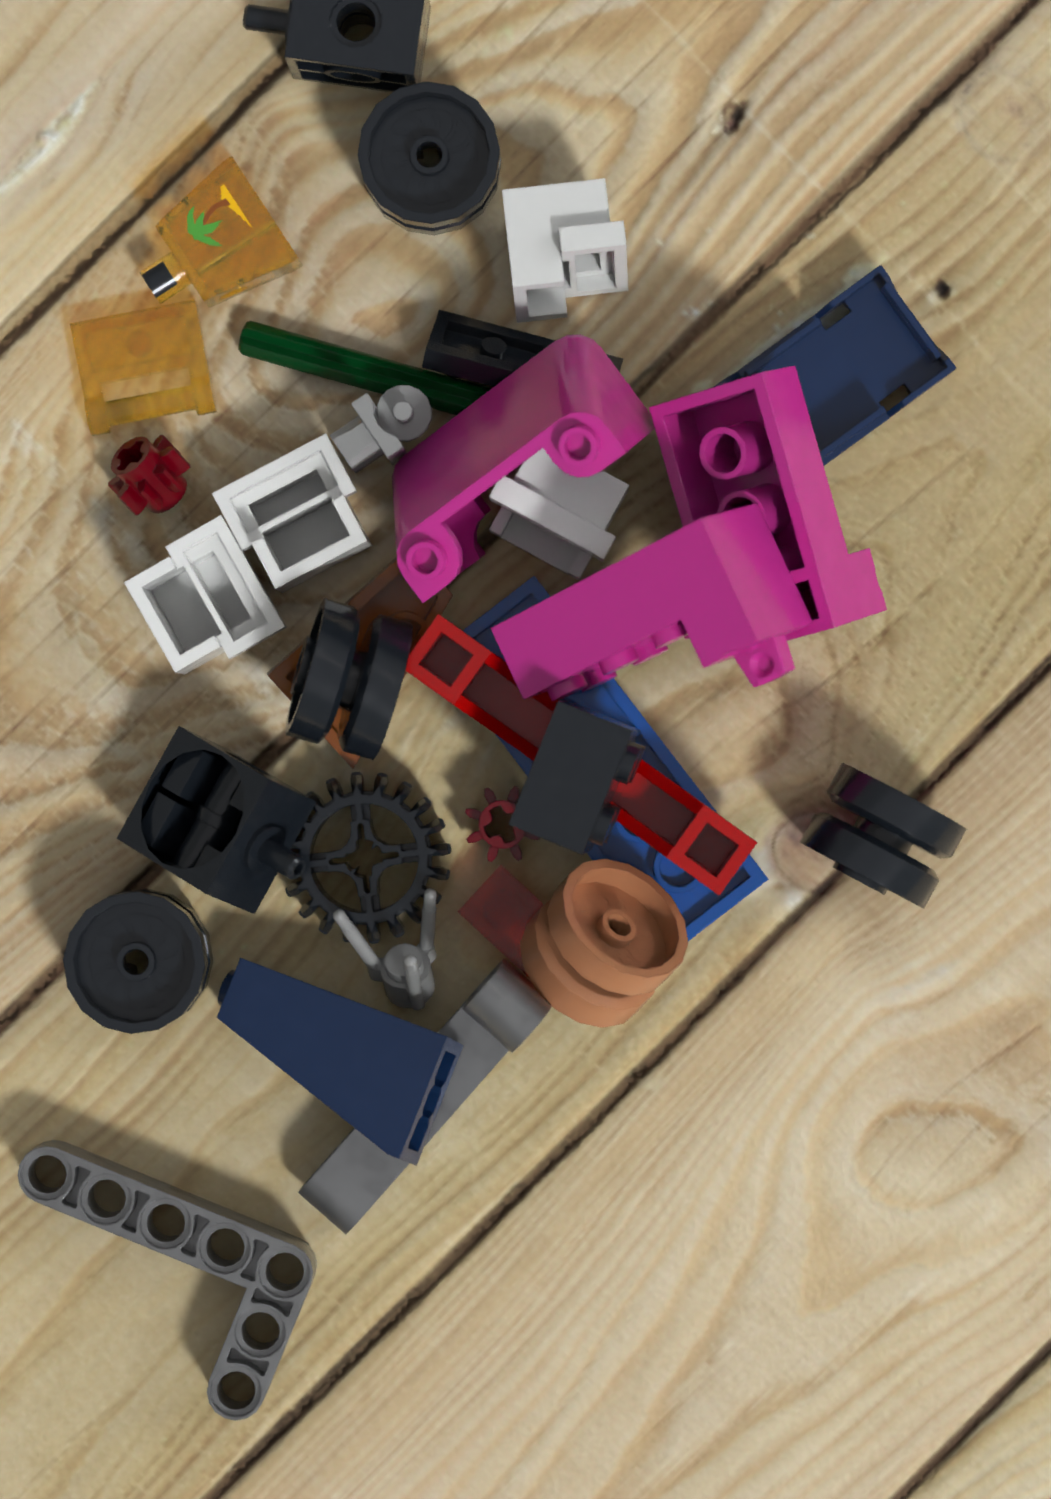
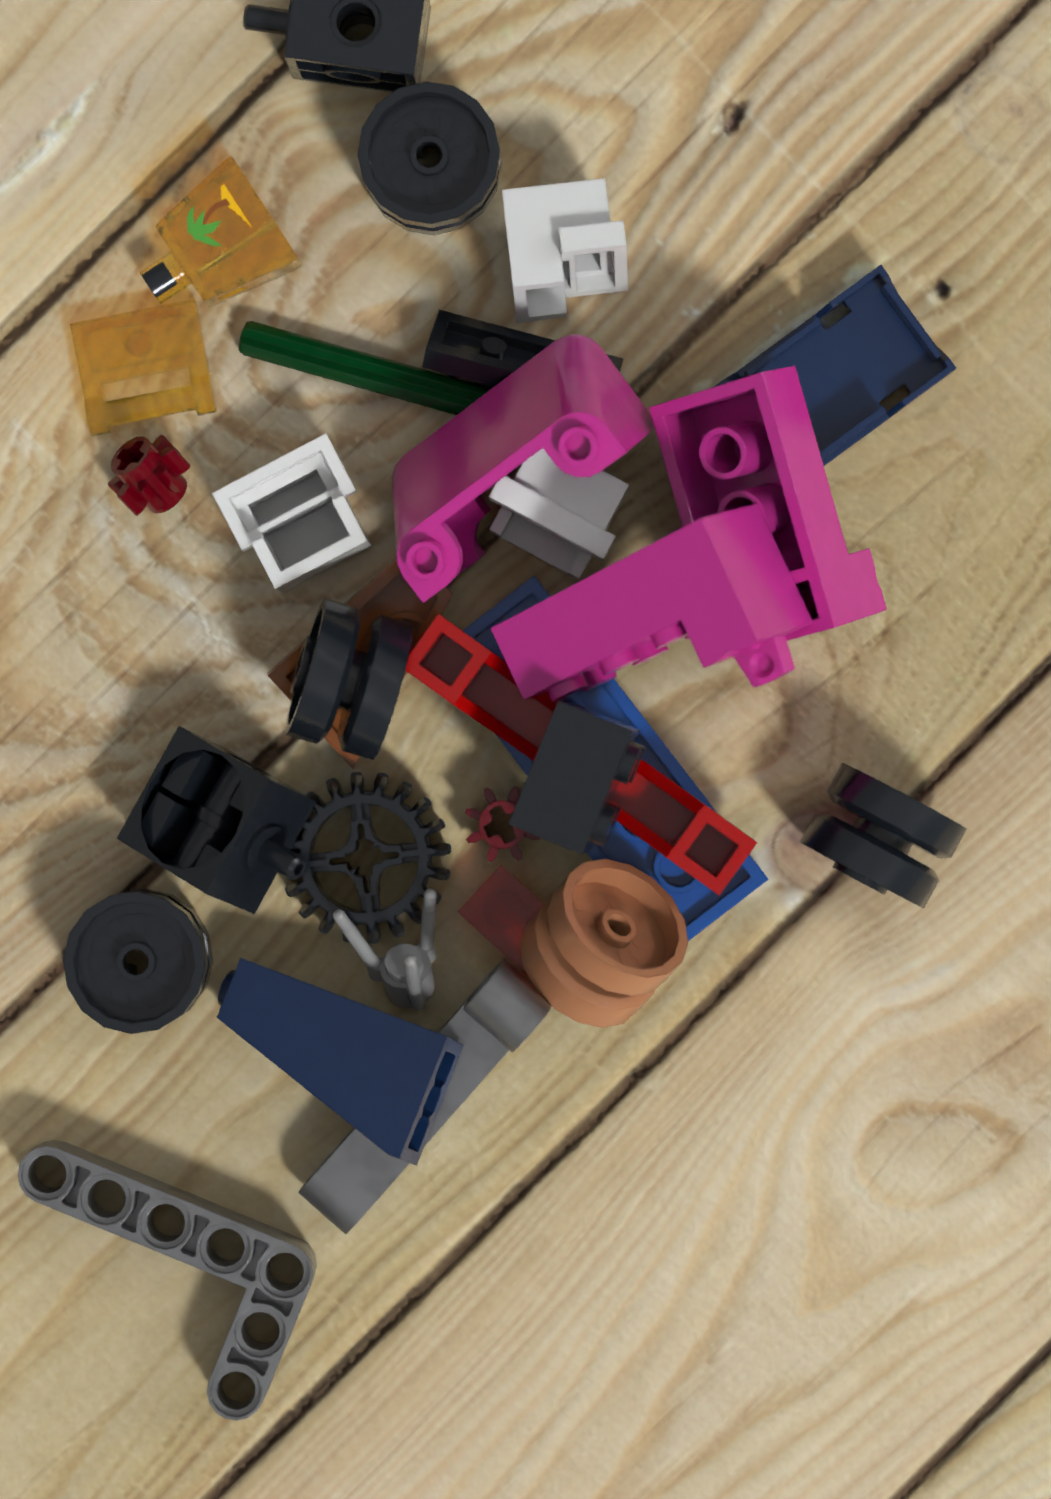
(204, 599): white plate -> none
(399, 417): light grey hips -> none

